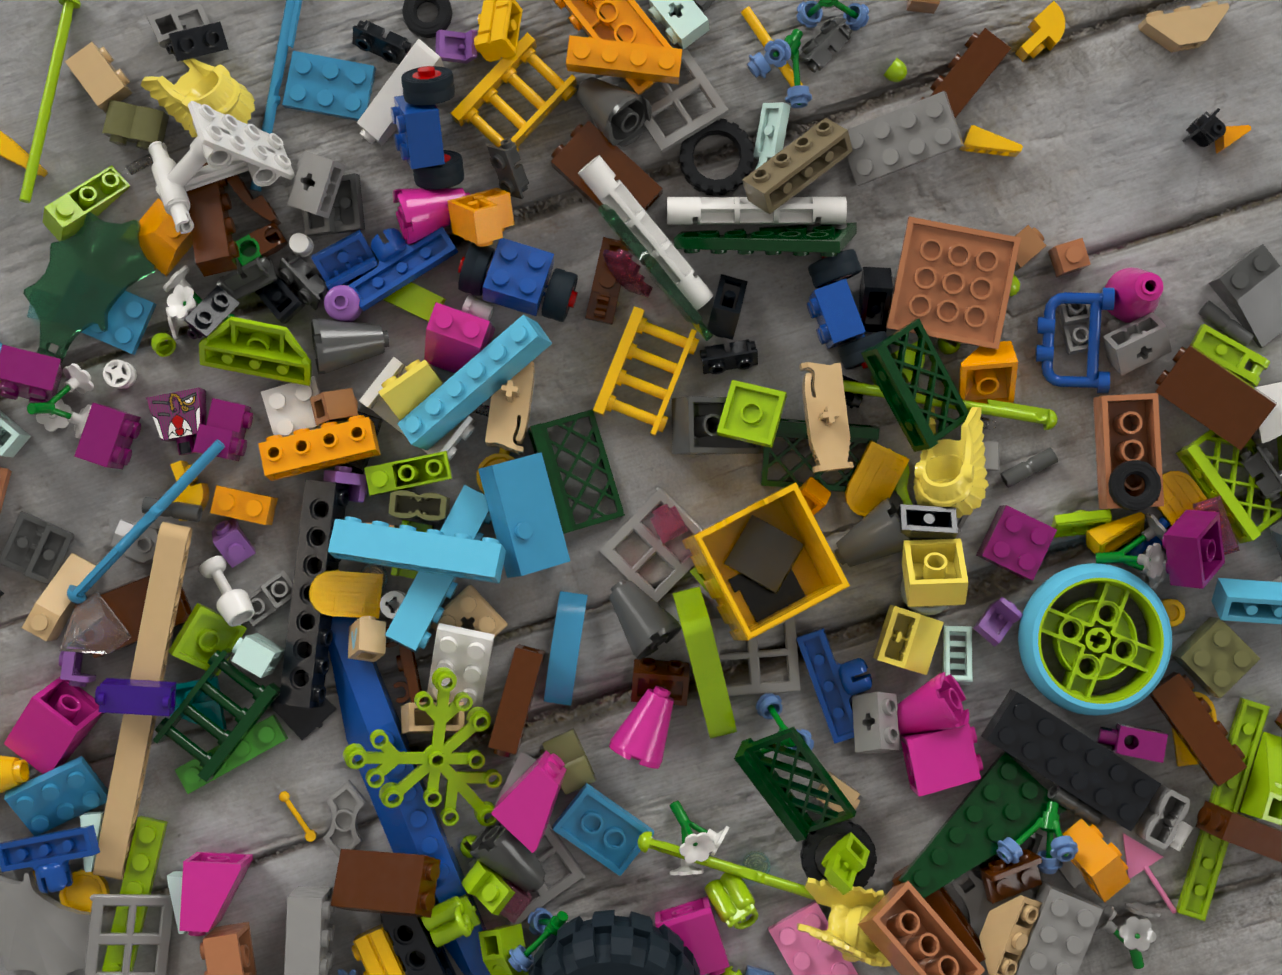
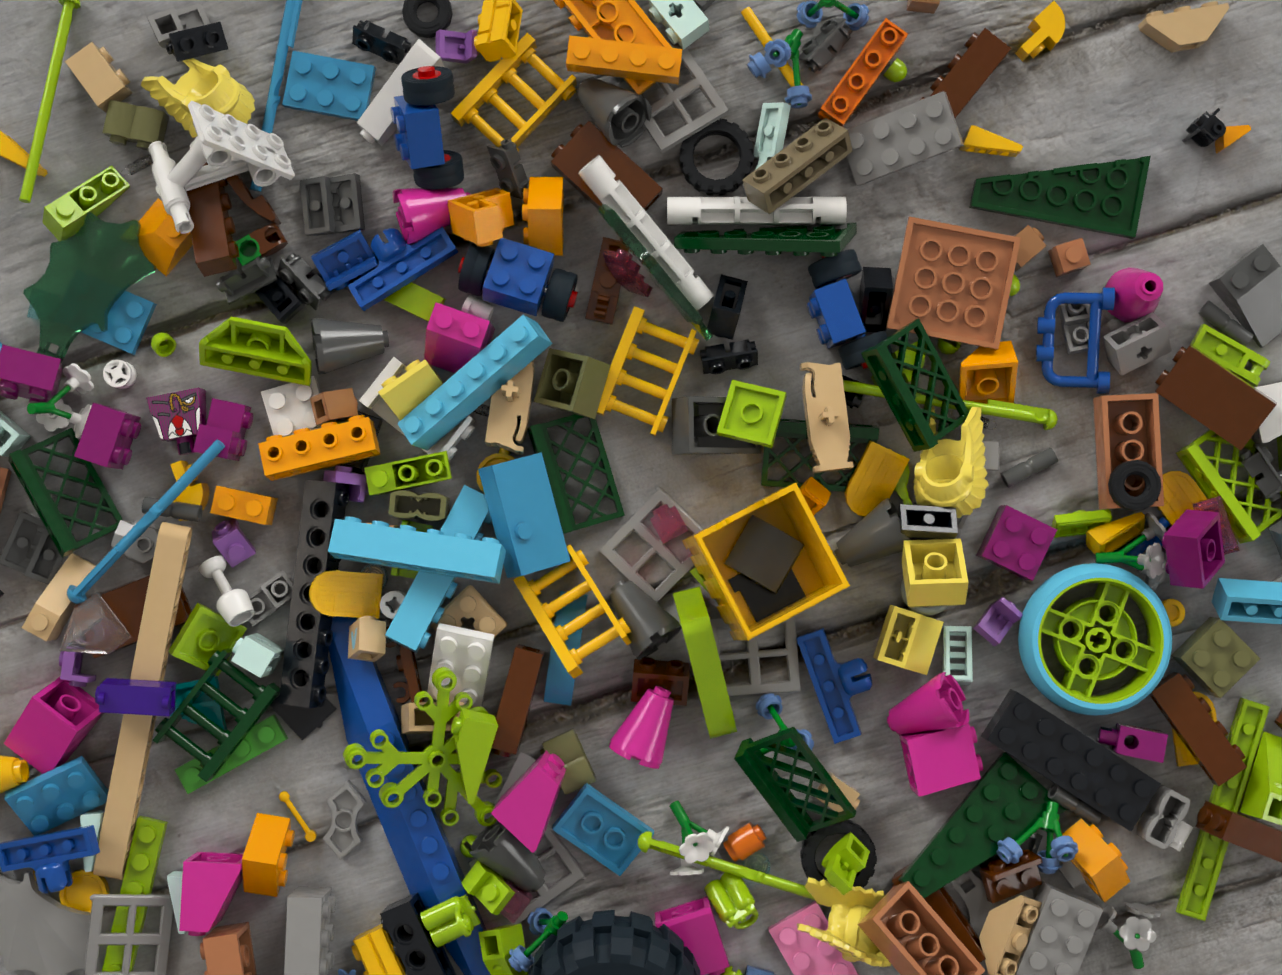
(43, 502): none -> dark green fence
(180, 301): white plant -> none
(210, 313): black hinge -> none
(265, 855): none -> light orange brick
(301, 244): white piece -> none
(327, 178): light grey brick -> none
(342, 303): medium lavender head -> none
(386, 883): reddish brown brick -> none
(473, 741): none -> lime slope
(544, 214): none -> light orange brick
(559, 634): none -> yellow fence
(572, 383): none -> olive brick
(745, 842): none -> orange brick
(863, 73): none -> orange brick
(875, 723): light grey brick -> none
(1083, 197): none -> dark green wing
(1140, 858): bright pink piece -> none

